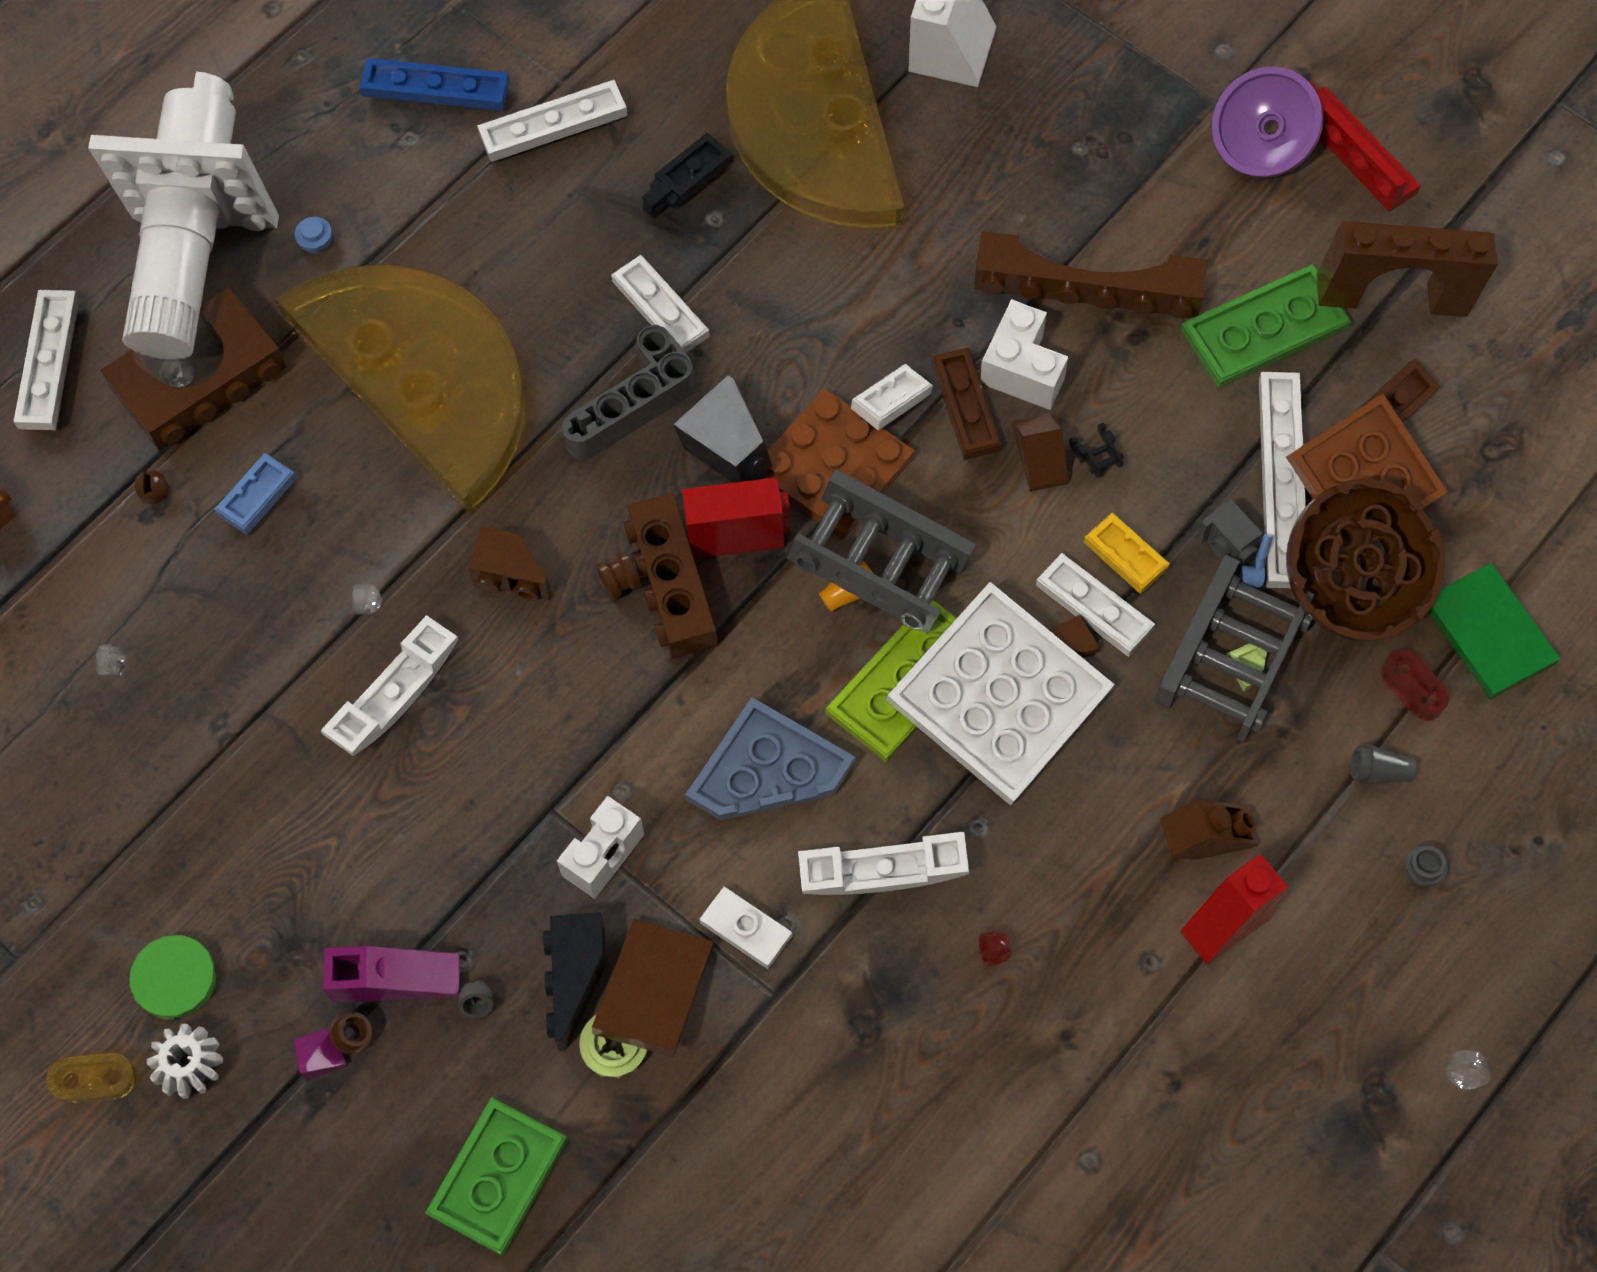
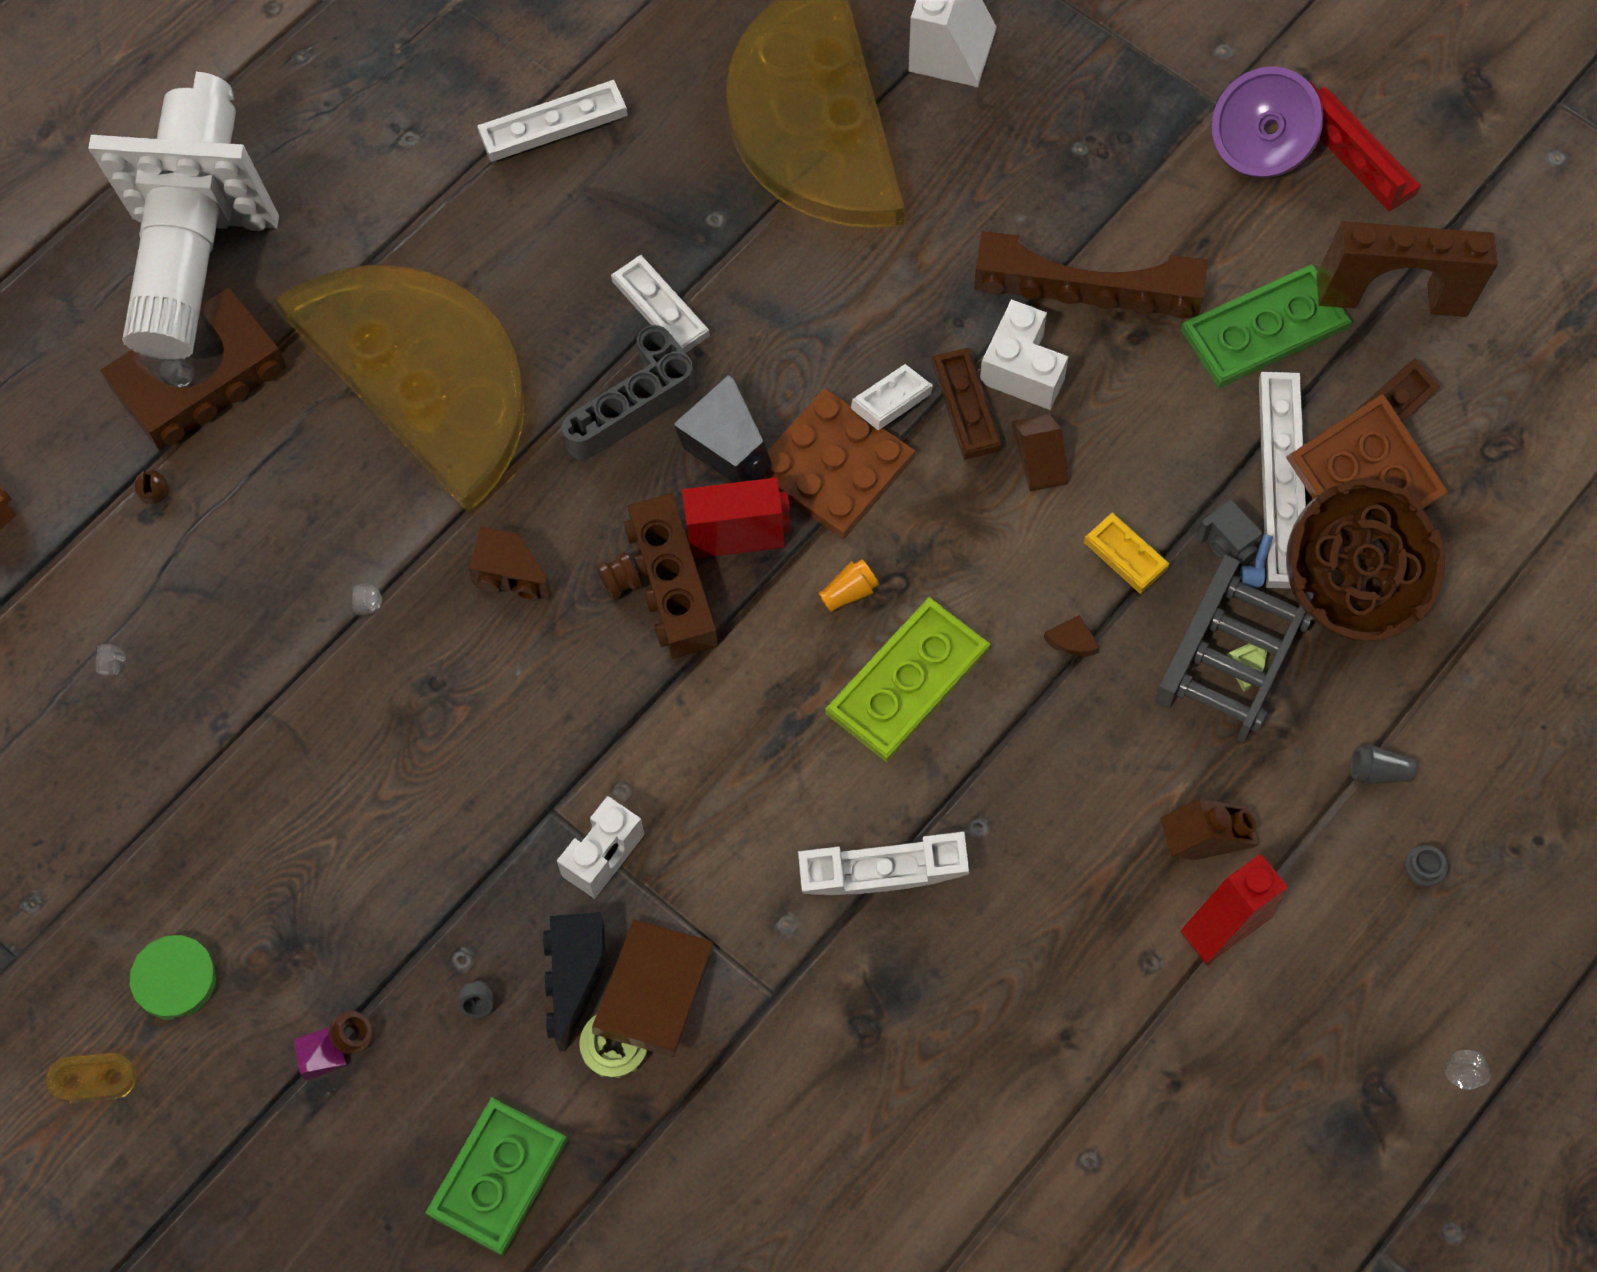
(46, 360): white plate -> none
(168, 1063): white gear -> none
(255, 493): medium blue plate -> none
(313, 234): medium blue plate -> none
(389, 974): magenta slope -> none
(394, 690): white slope -> none
(435, 84): blue plate -> none
(686, 174): black hinge -> none
(745, 927): white plate -> none
(767, 766): sand blue plate -> none
(896, 521): dark grey fence -> none
(993, 948): clear red hinge -> none
(1000, 693): white plate -> none
(1085, 454): black piece -> none
(1095, 604): white tile -> none
(1415, 684): clear red beam -> none
(1492, 631): green tile -> none

